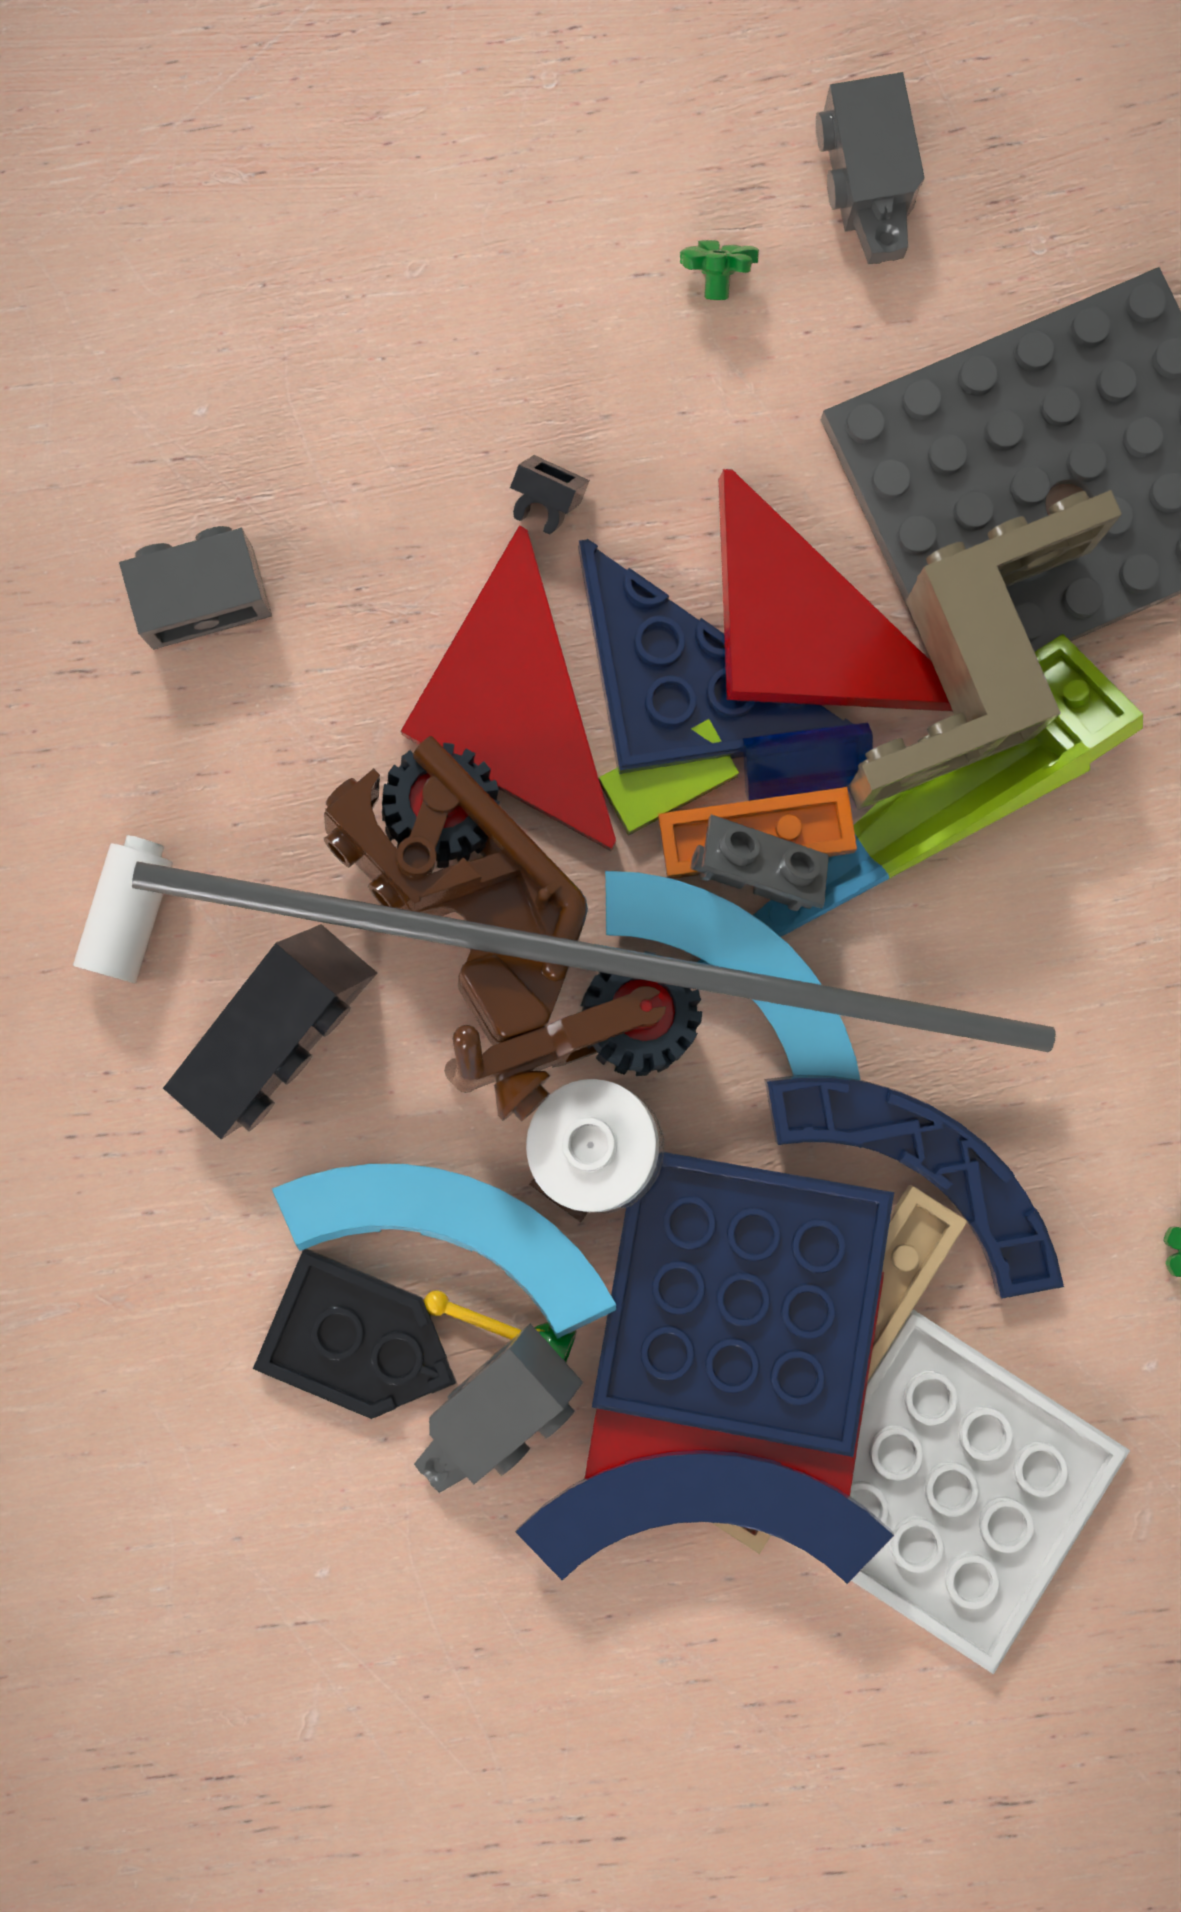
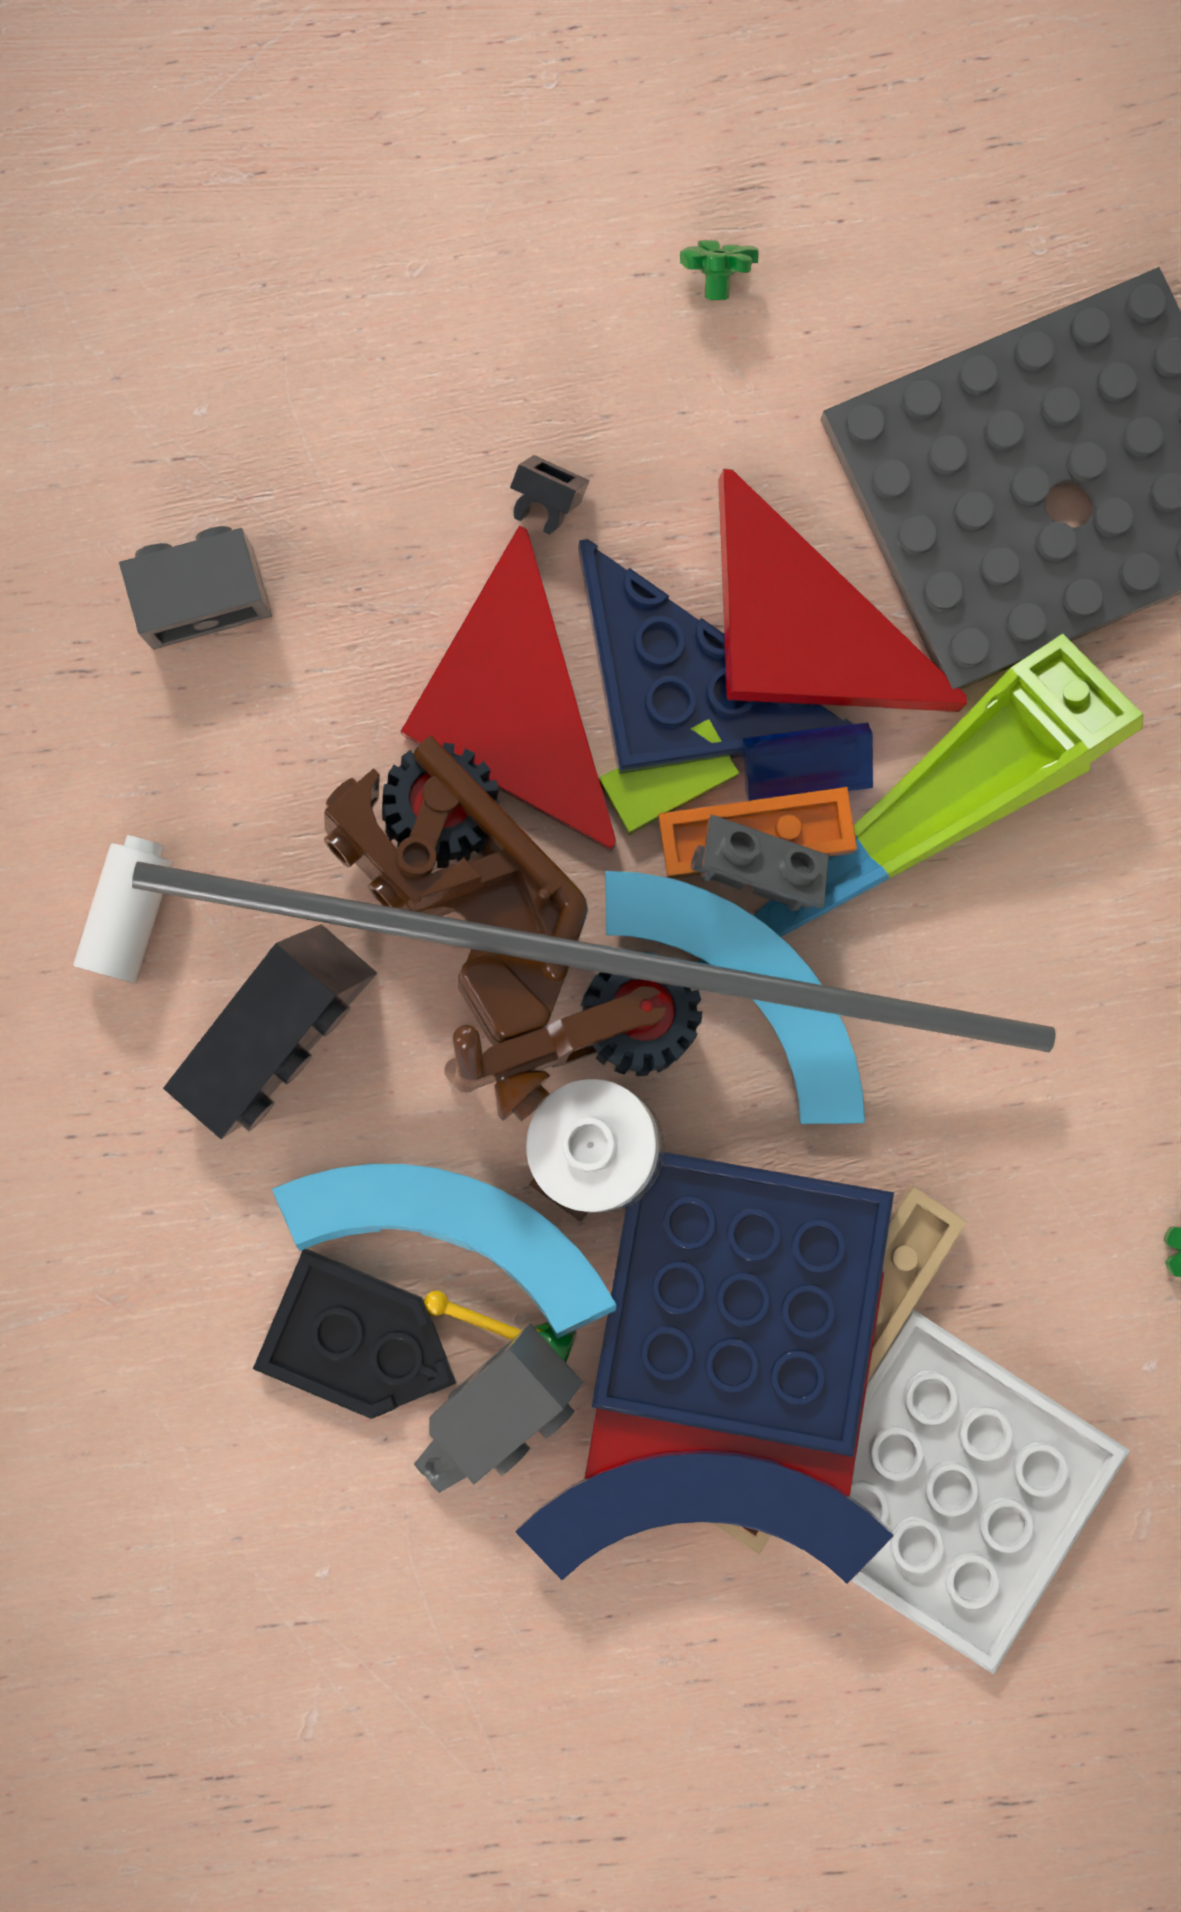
(872, 160): dark grey hinge -> none
(937, 1148): dark blue tile -> none
(982, 645): dark tan bracket -> none

